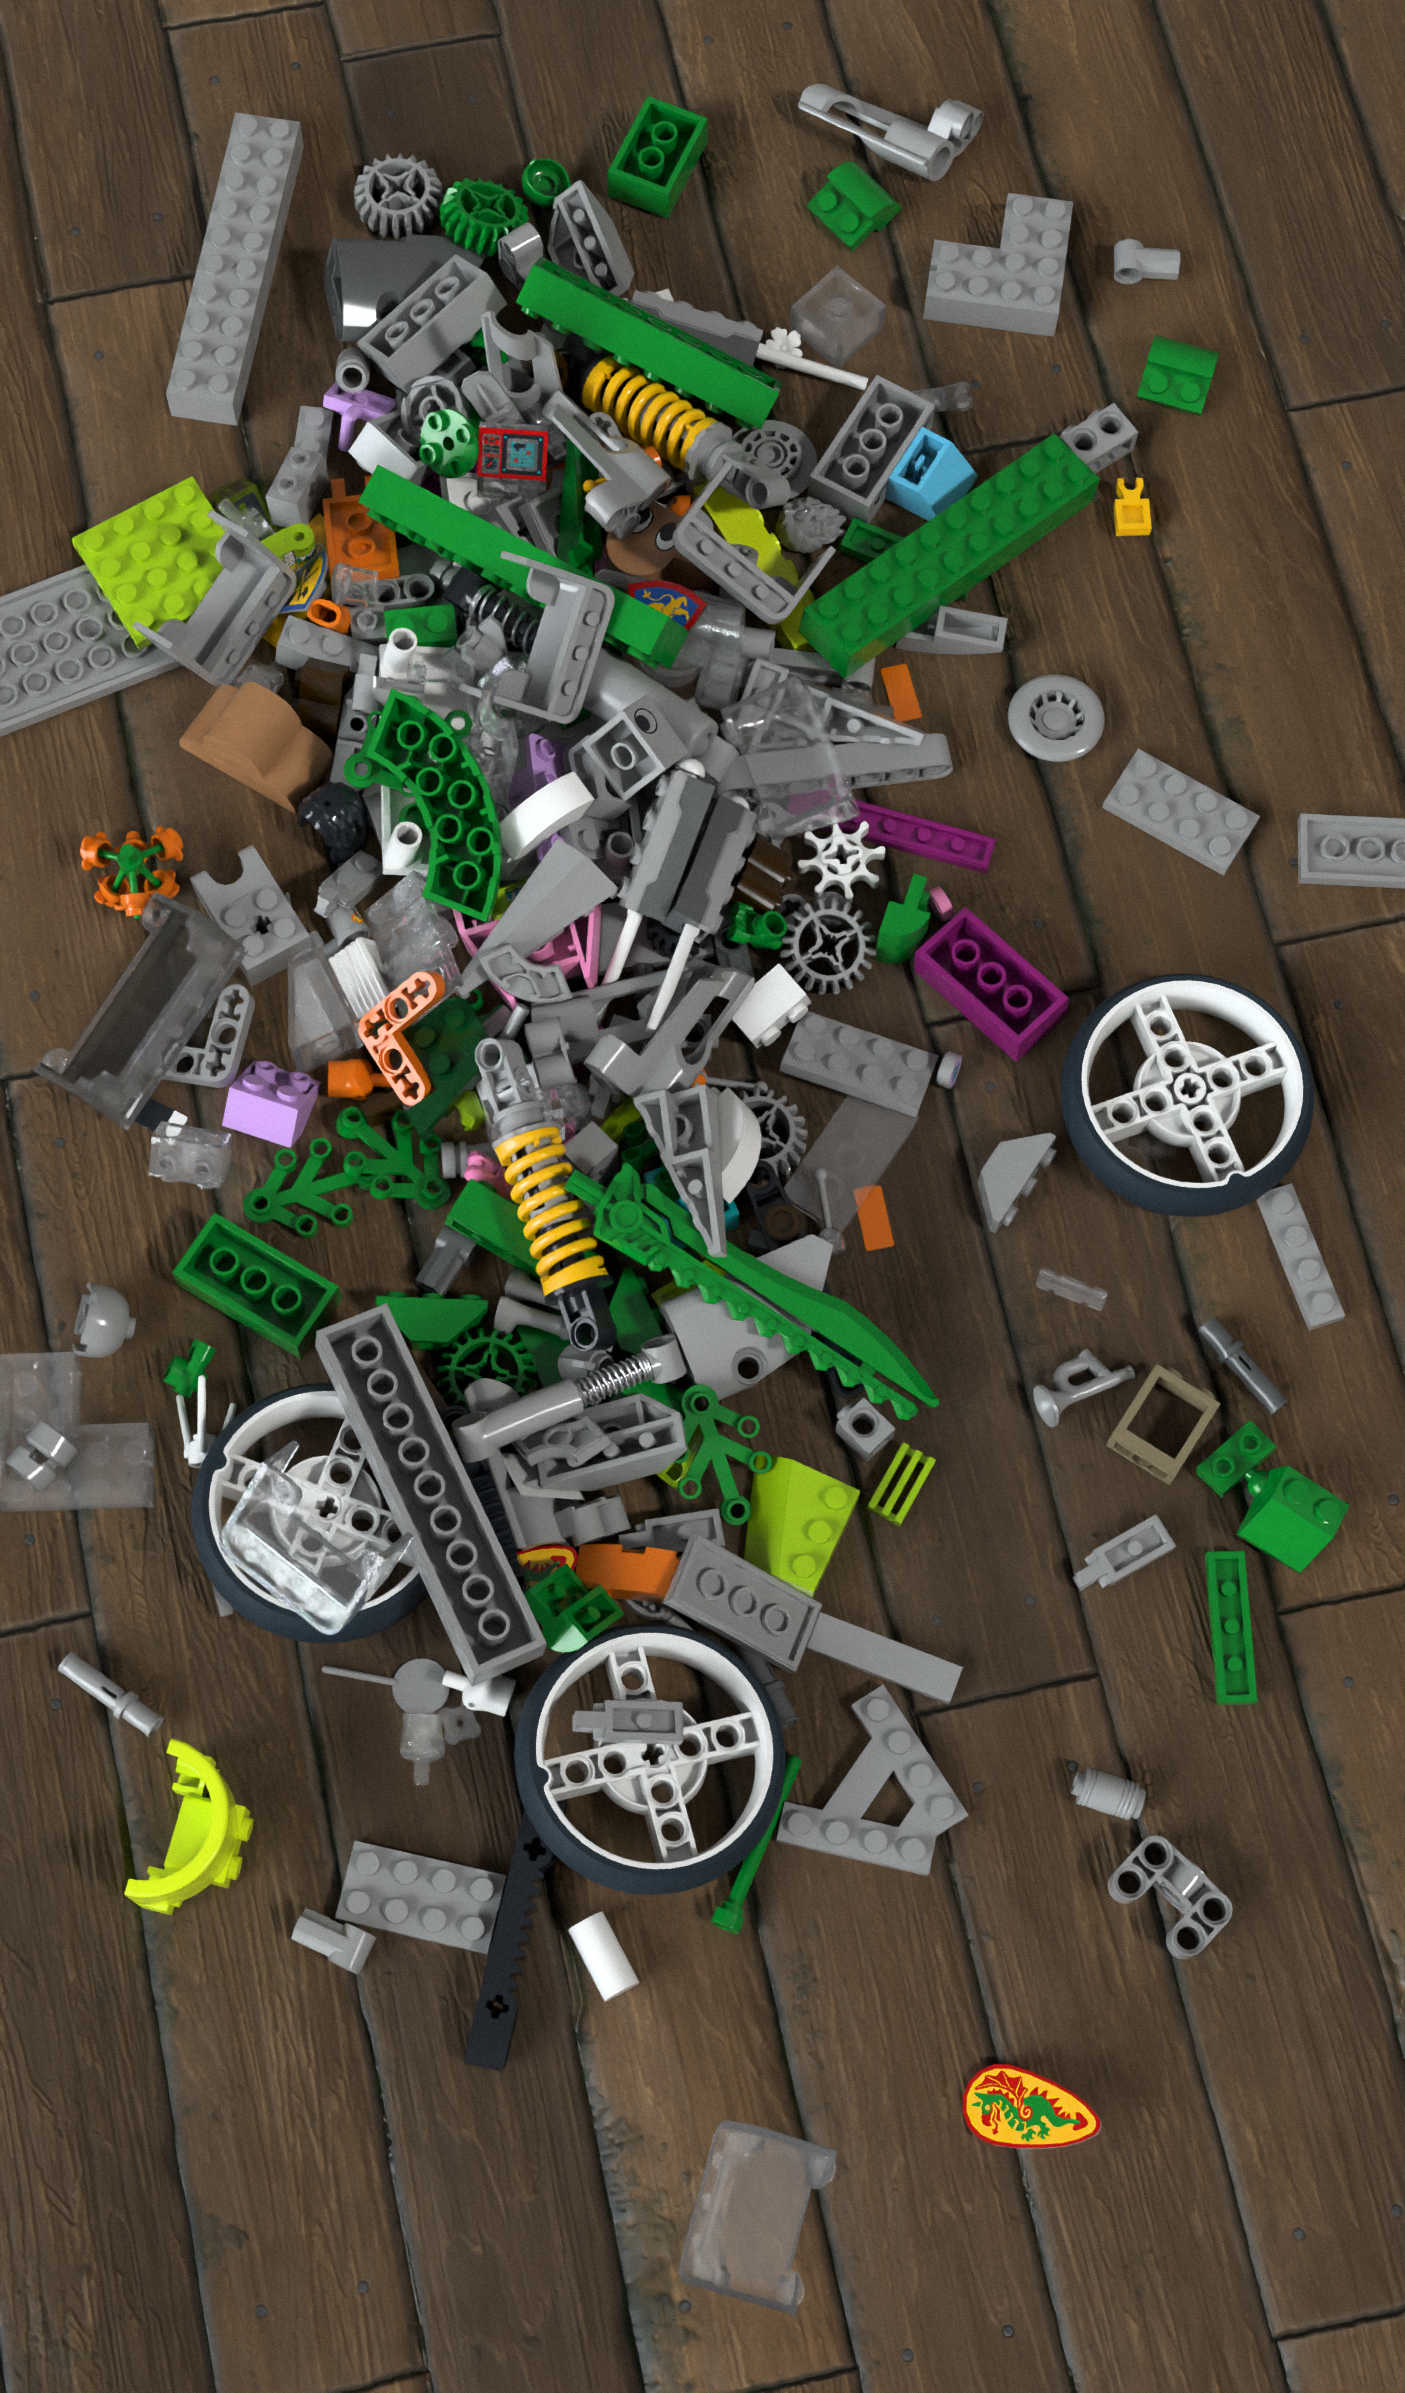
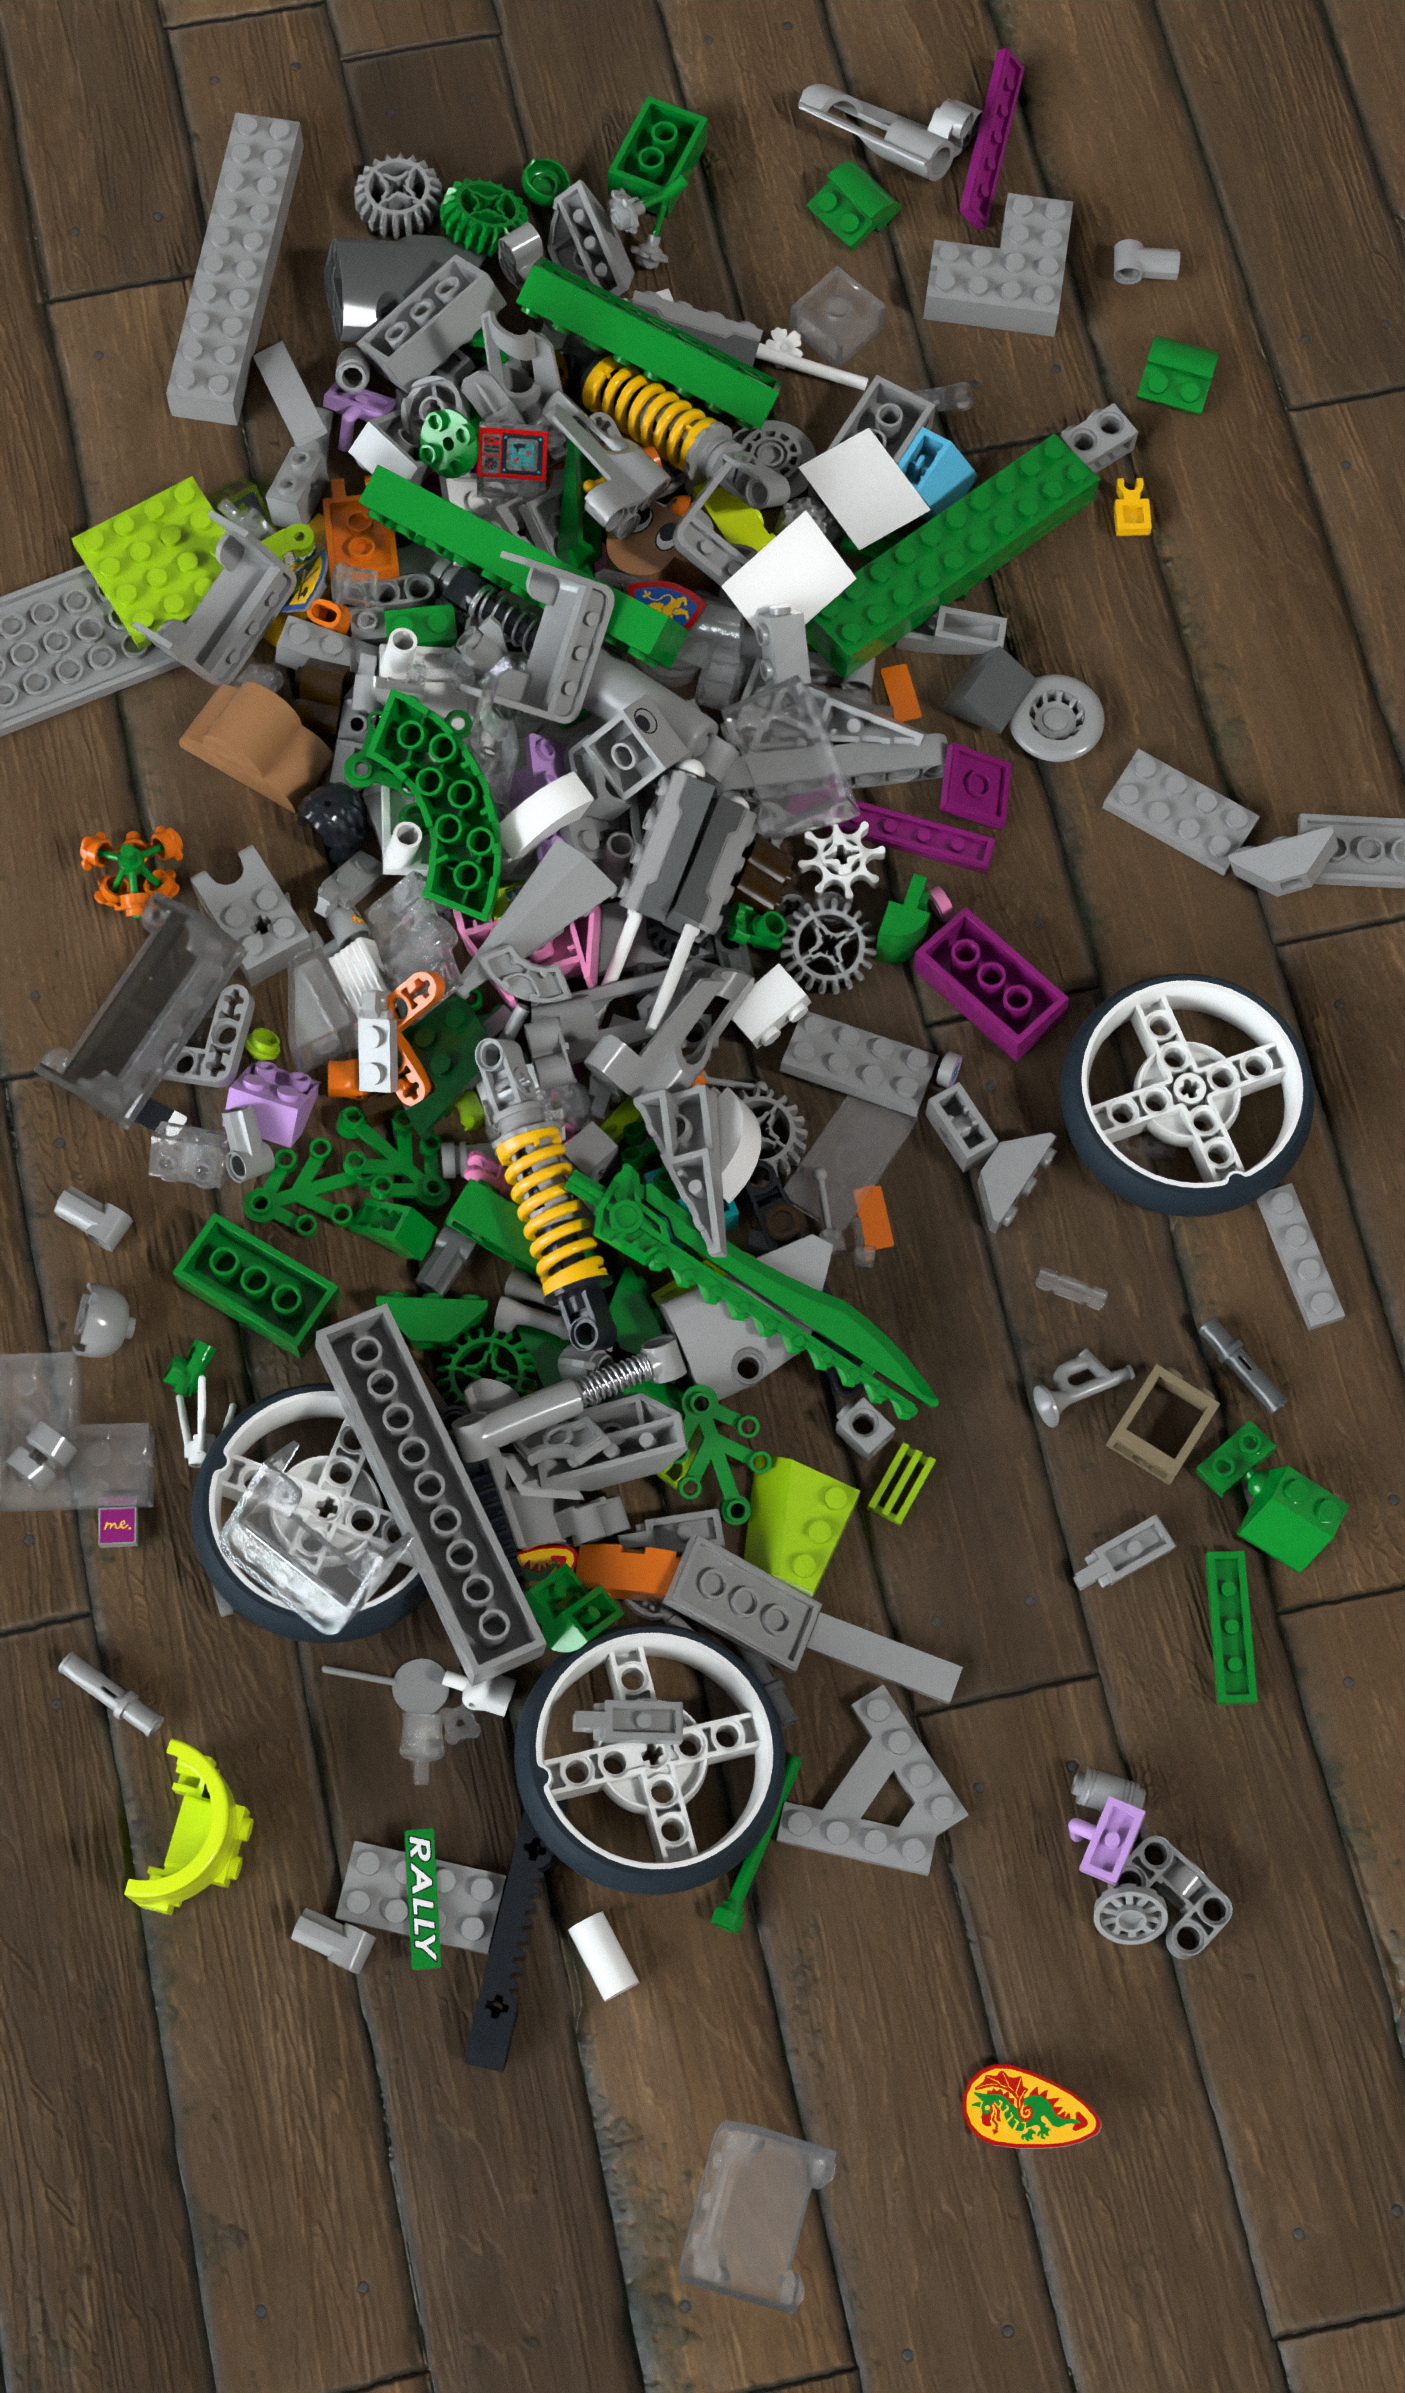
(100, 1222): none -> light grey piece
(118, 1527): none -> magenta tile
(248, 1153): none -> light grey piece
(263, 1044): none -> lime plate
(290, 394): none -> light grey slope
(377, 1044): none -> hinge
(394, 1227): none -> green arch
(422, 1899): none -> sticker
(625, 212): none -> light grey plant
(783, 645): none -> light grey brick
(792, 570): none -> white sticker
(863, 1254): none -> clear hand
(864, 488): none -> white sticker
(961, 1127): none -> light grey brick
(975, 786): none -> magenta tile
(990, 690): none -> dark grey slope
(991, 139): none -> magenta tile
(1110, 1839): none -> lavender plate
(1130, 1914): none -> light grey wheel
(1287, 861): none -> light grey slope

